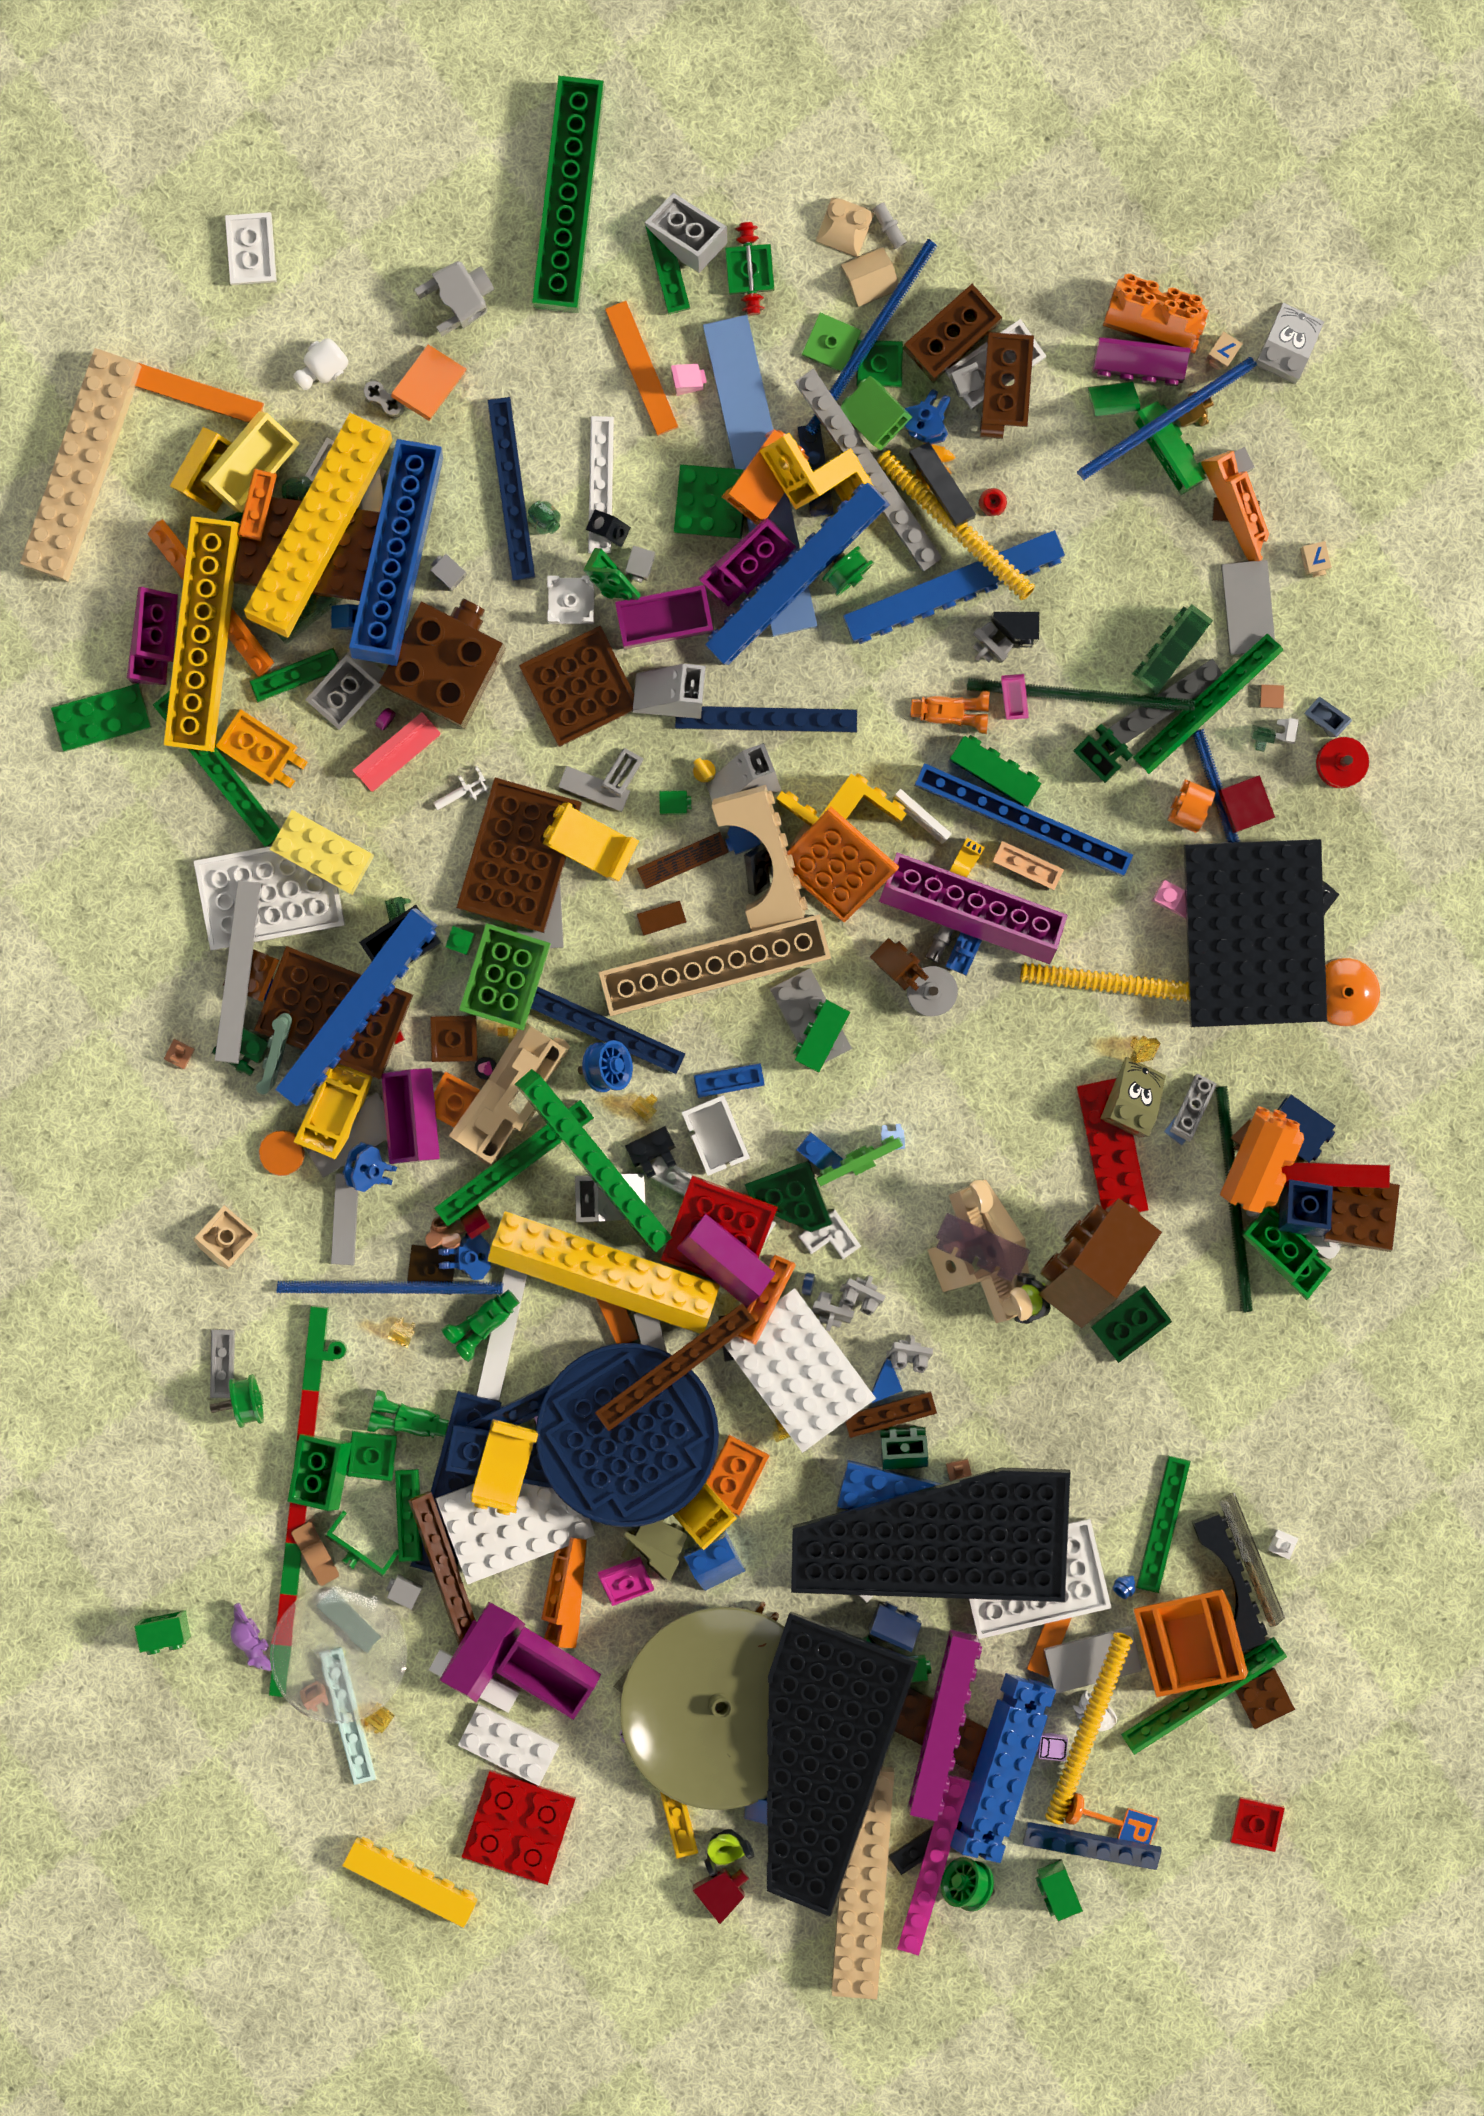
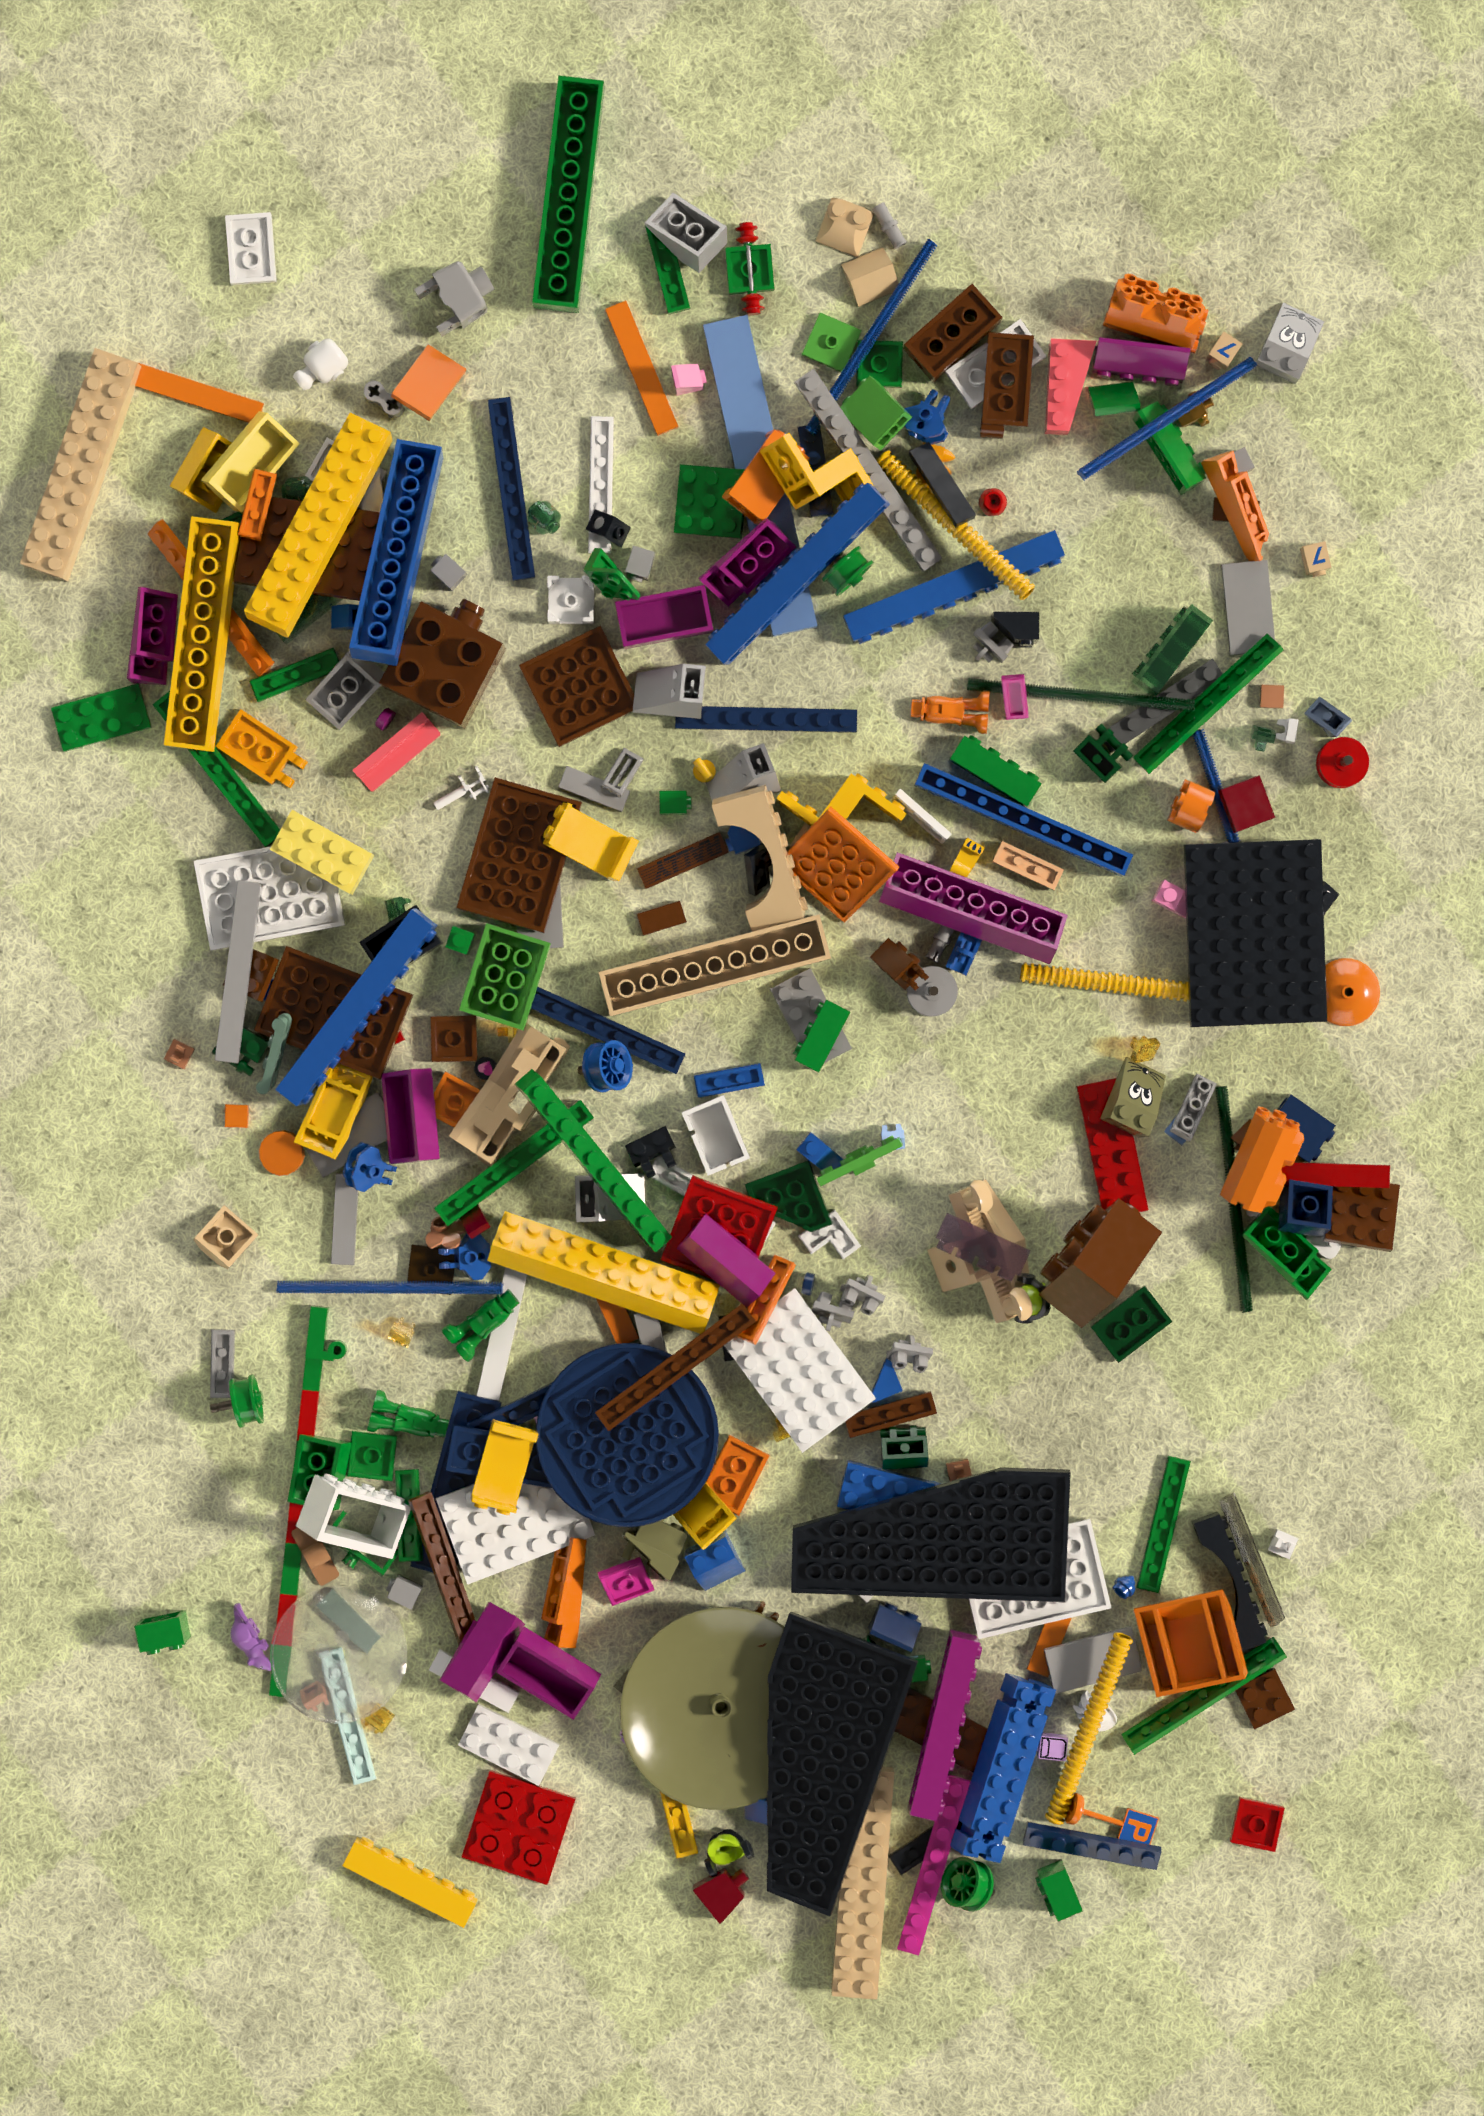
(236, 1116): none -> orange tile
(387, 1526): none -> white hose
(644, 1107): clear yellow tile -> none
(966, 380): light grey panel -> none
(1065, 379): none -> coral wedge

